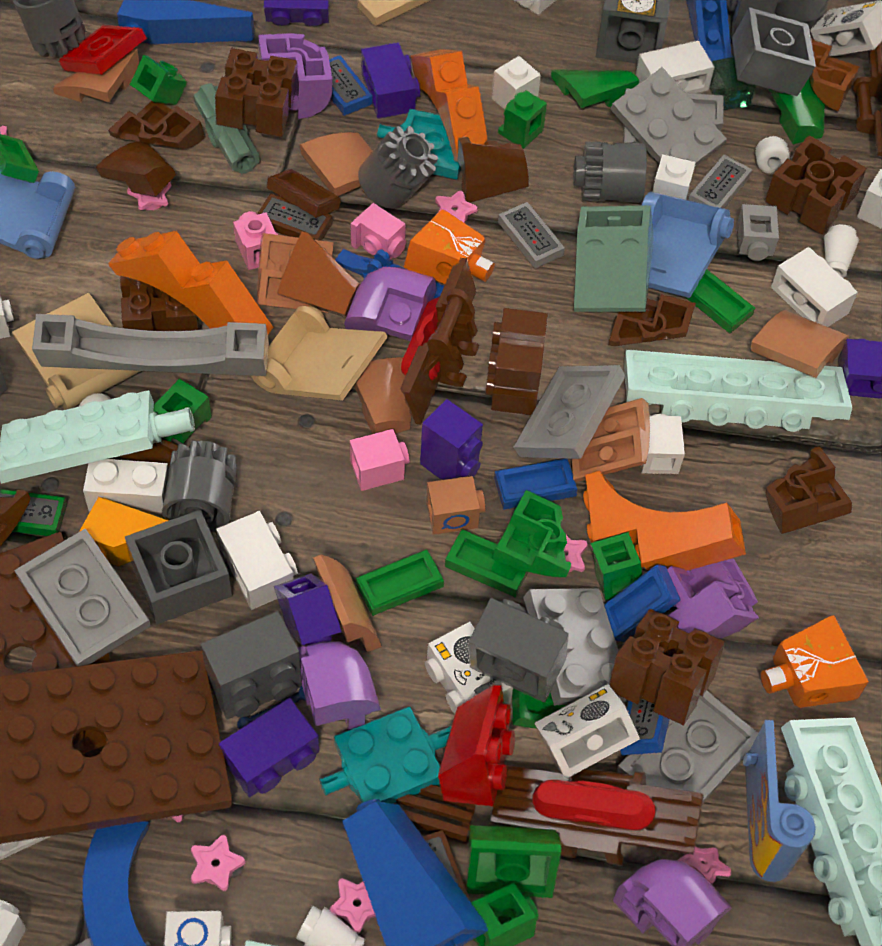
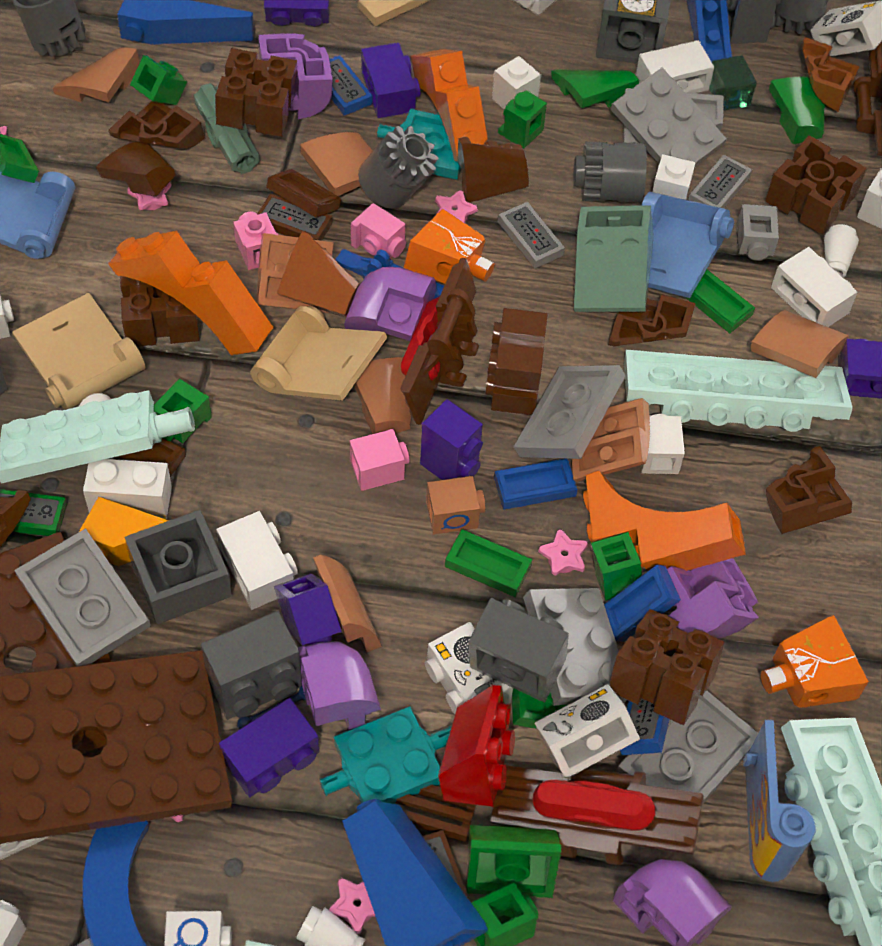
(82, 344): light grey arch -> none
(102, 49): red tile -> none
(200, 480): dark grey gear -> none
(215, 875): bright pink plate -> none
(399, 582): green tile -> none
(535, 538): green slope -> none
(707, 863): bright pink plate -> none
(771, 154): white piece -> none
(773, 52): dark grey brick -> none

